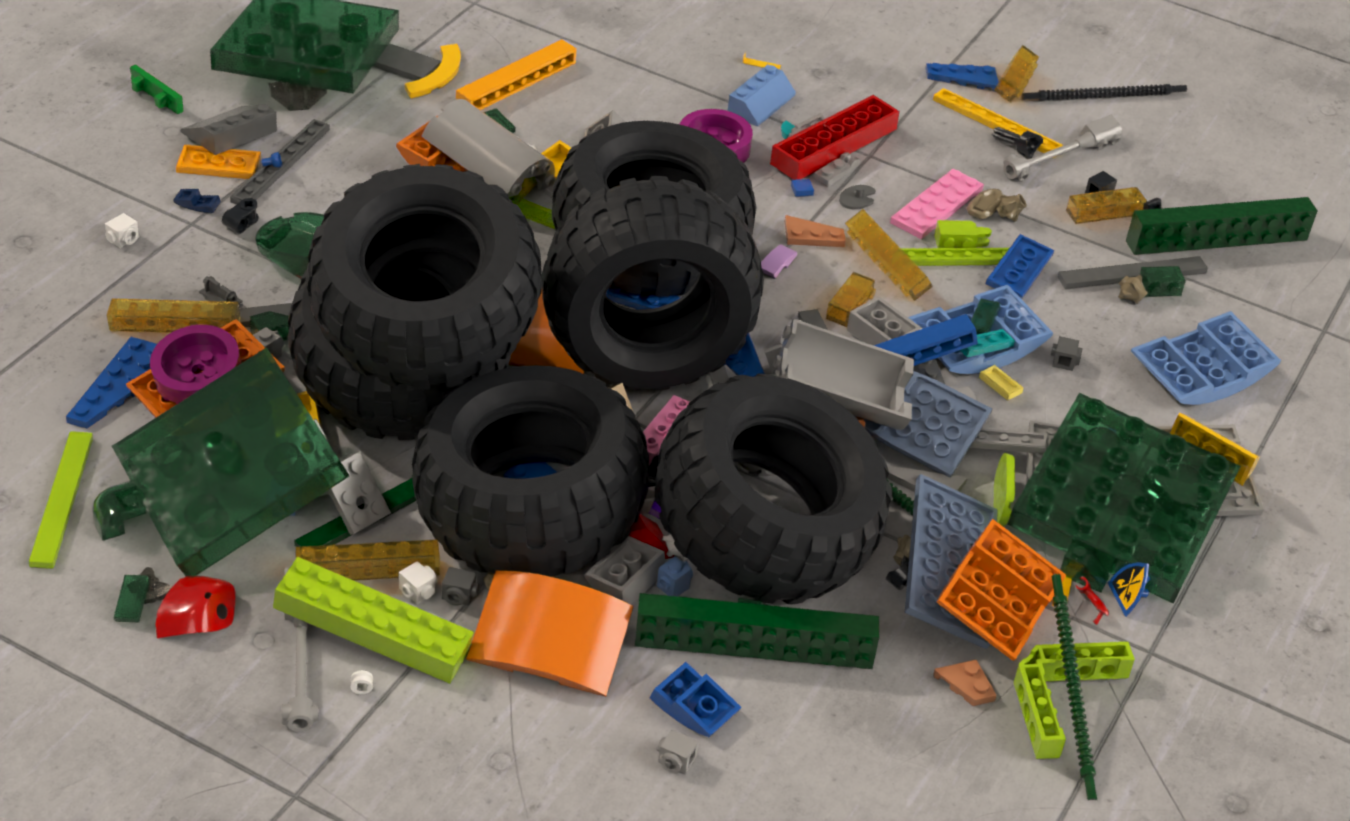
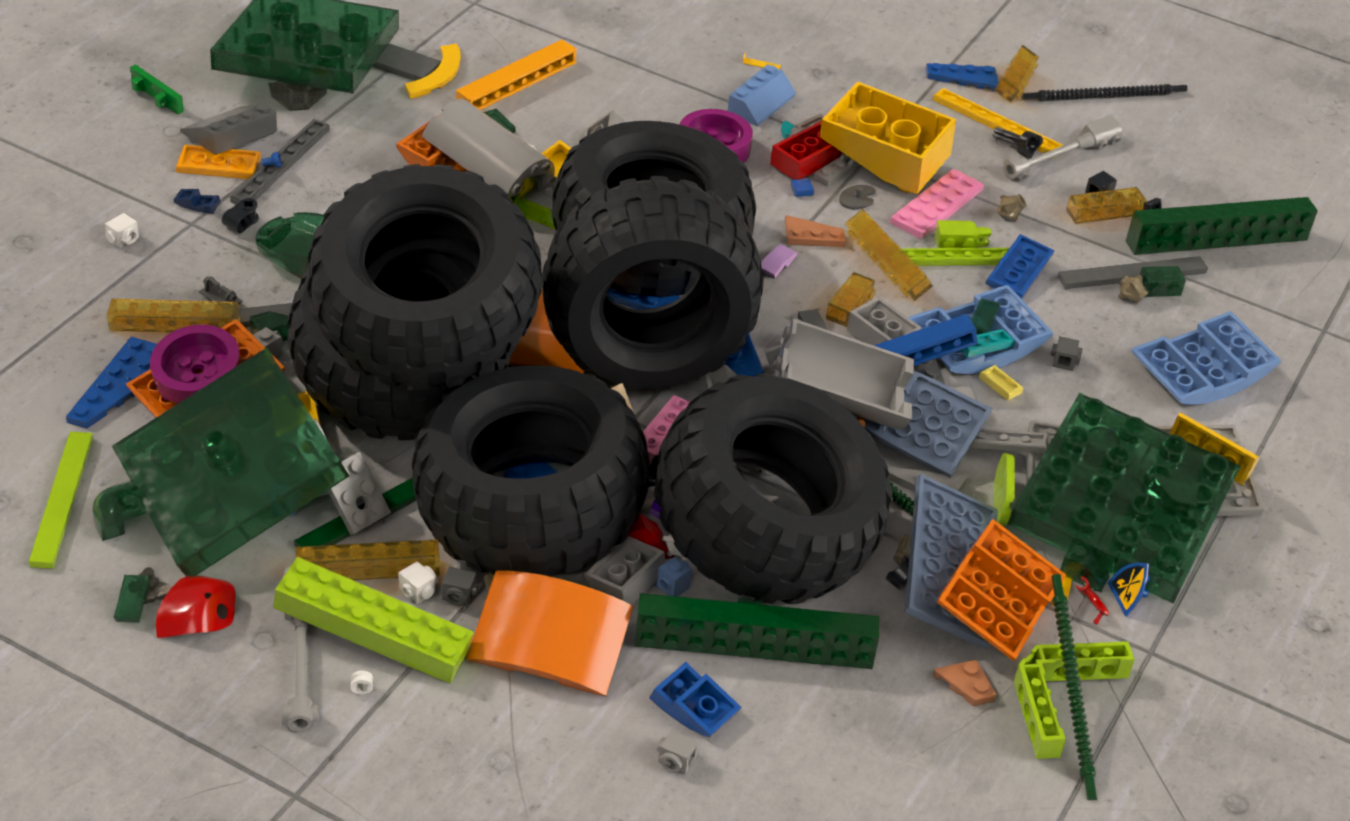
(890, 136): none -> yellow slope
(985, 203): dark tan piece -> none

